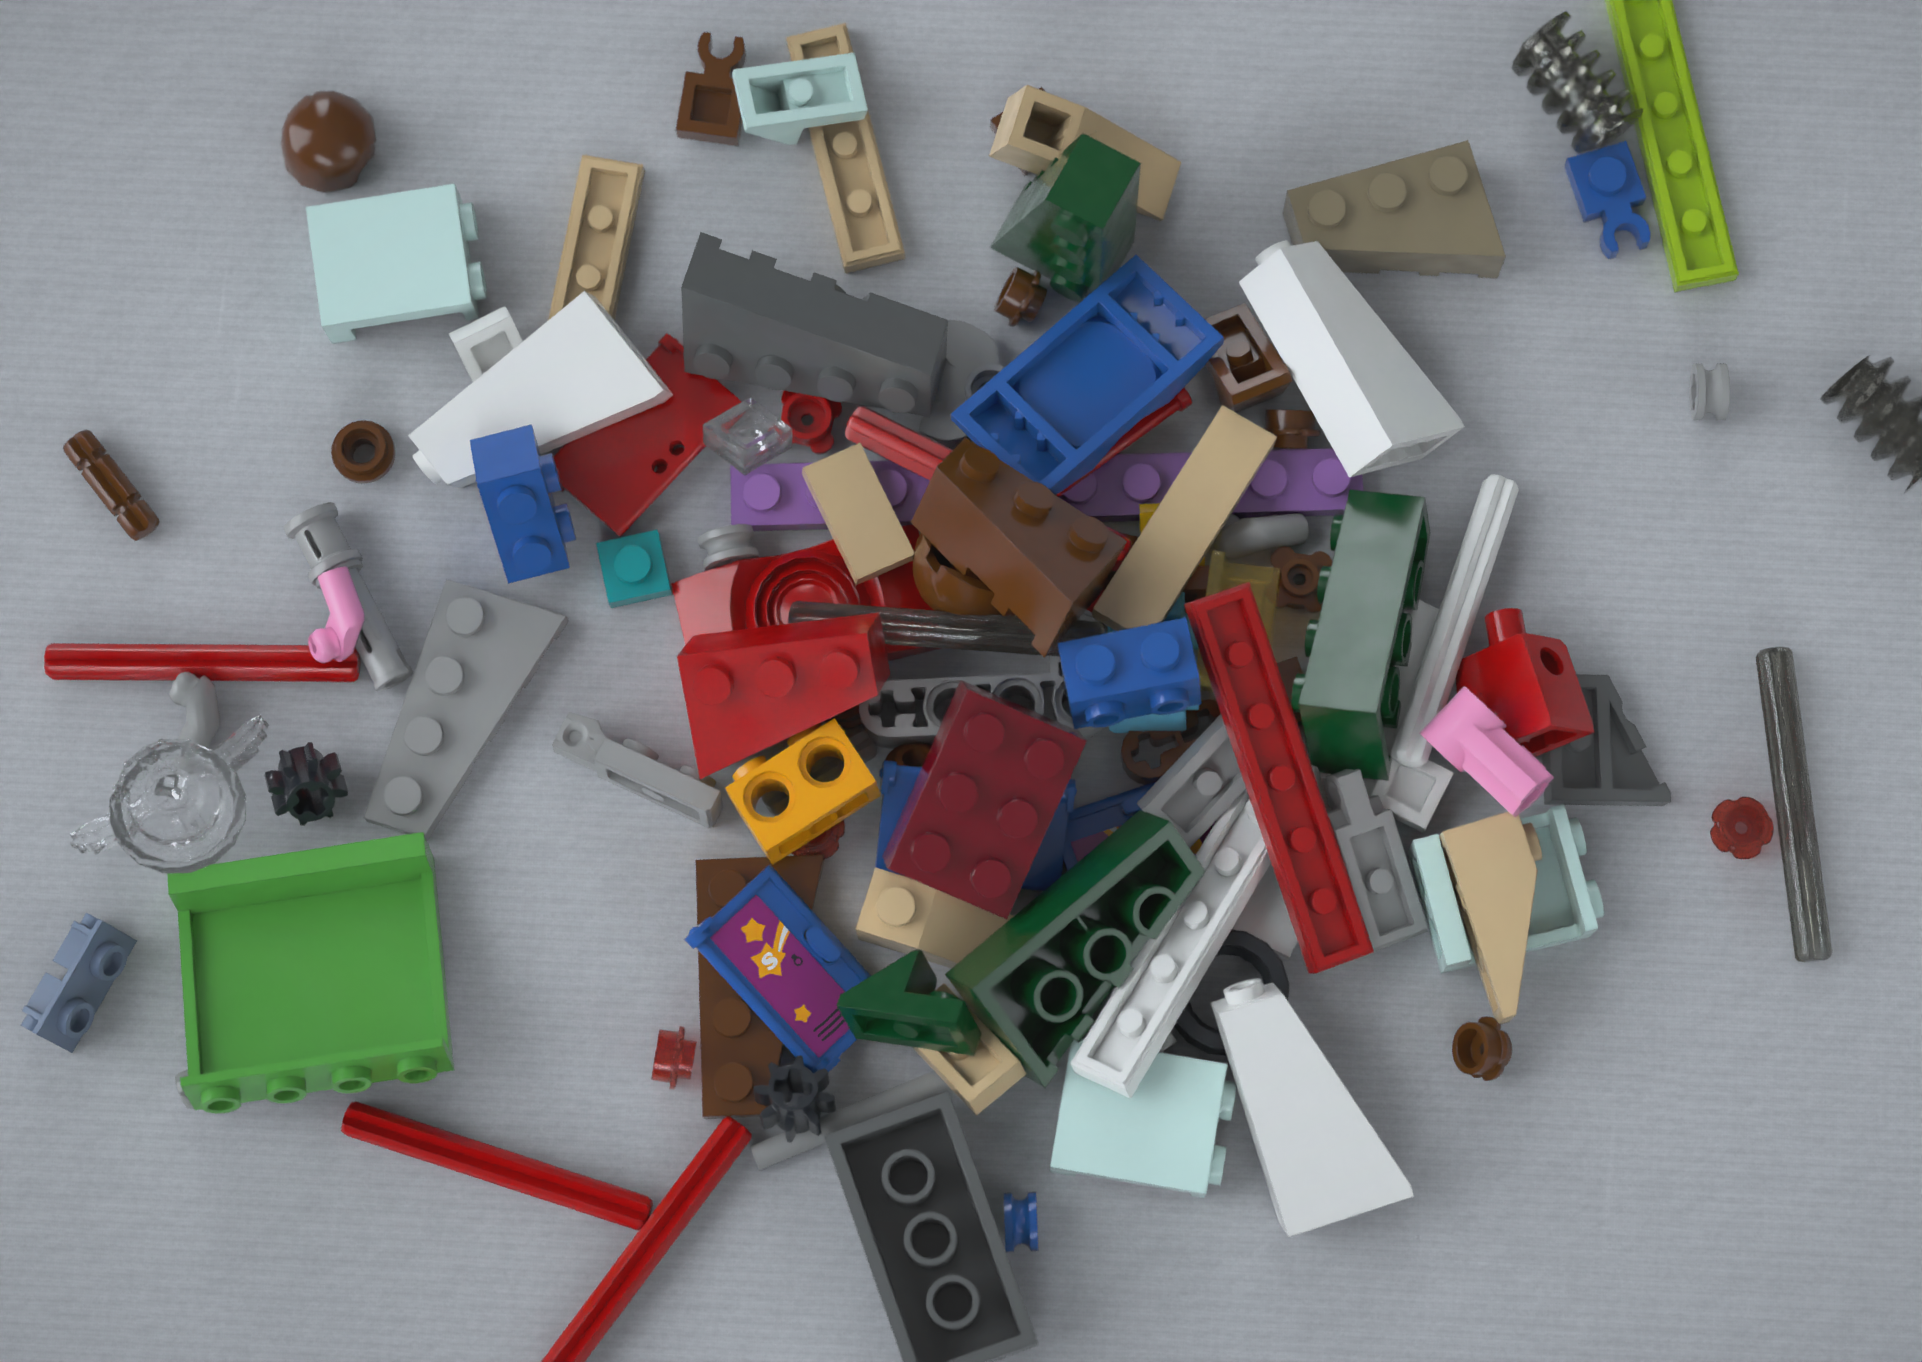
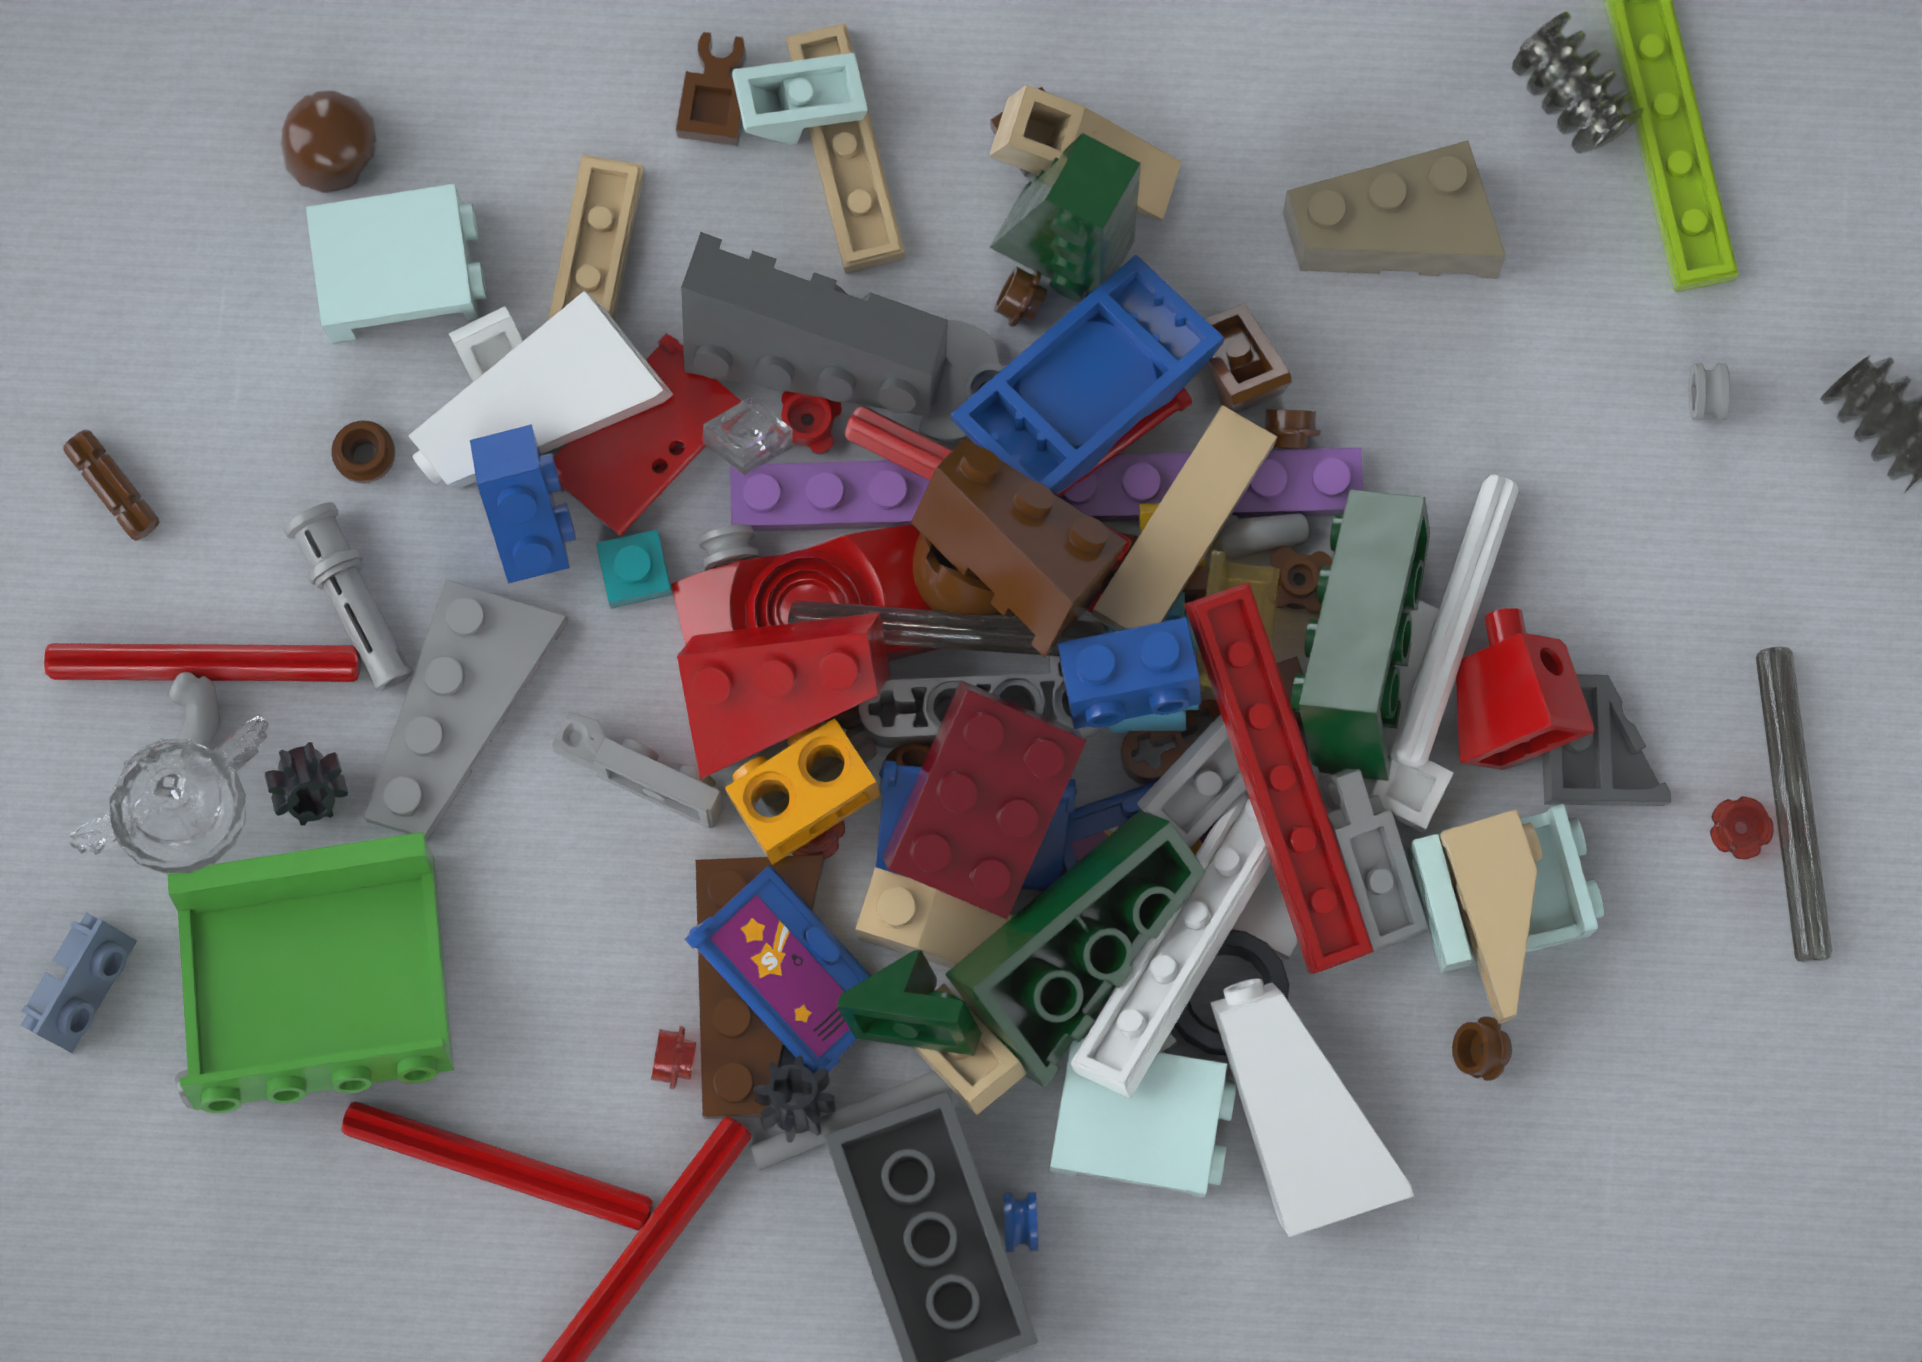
(345, 618): bright pink arm -> none
(858, 513): tan tile -> none
(1346, 361): white slope -> none
(1476, 741): bright pink piece -> none
(1608, 189): blue plate -> none

